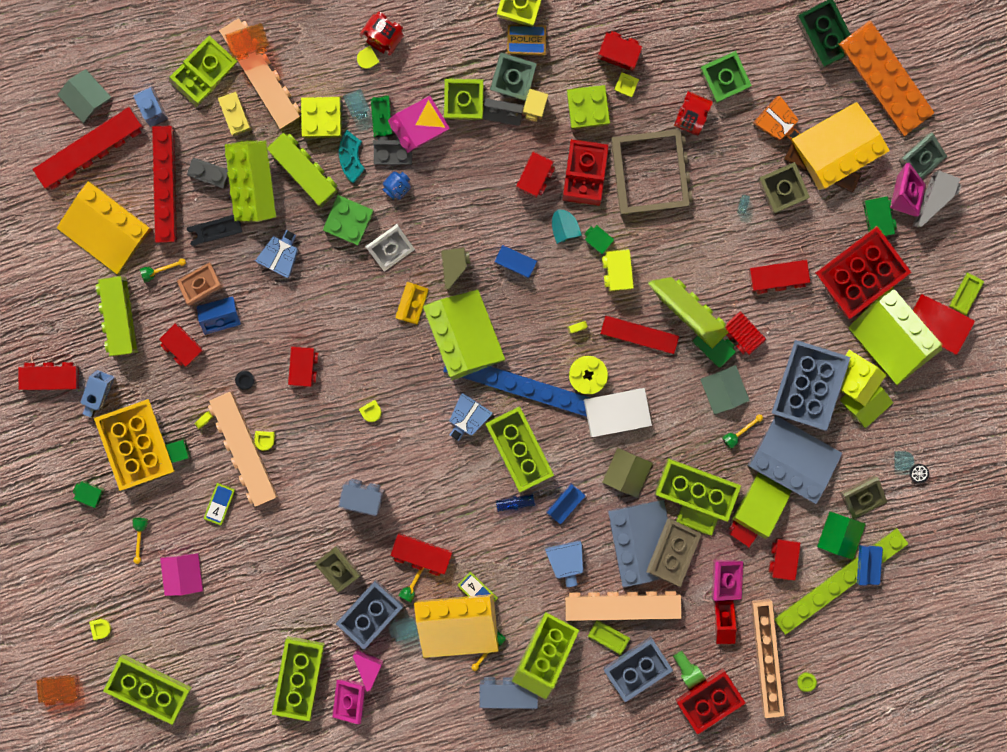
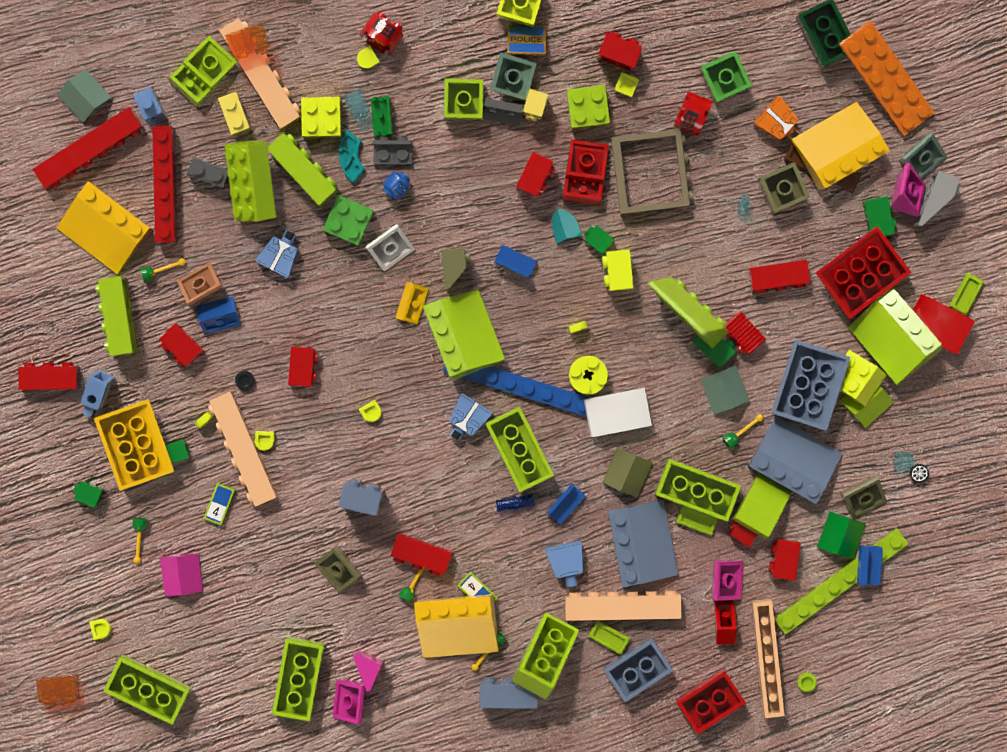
(215, 230): black plate -> none
(369, 614): sand blue brick -> none
(403, 628): clear light blue brick -> none
(418, 124): dark pink brick -> none
(639, 334): red tile -> none
(673, 552): dark tan plate -> none
(690, 673): bright green pin -> none

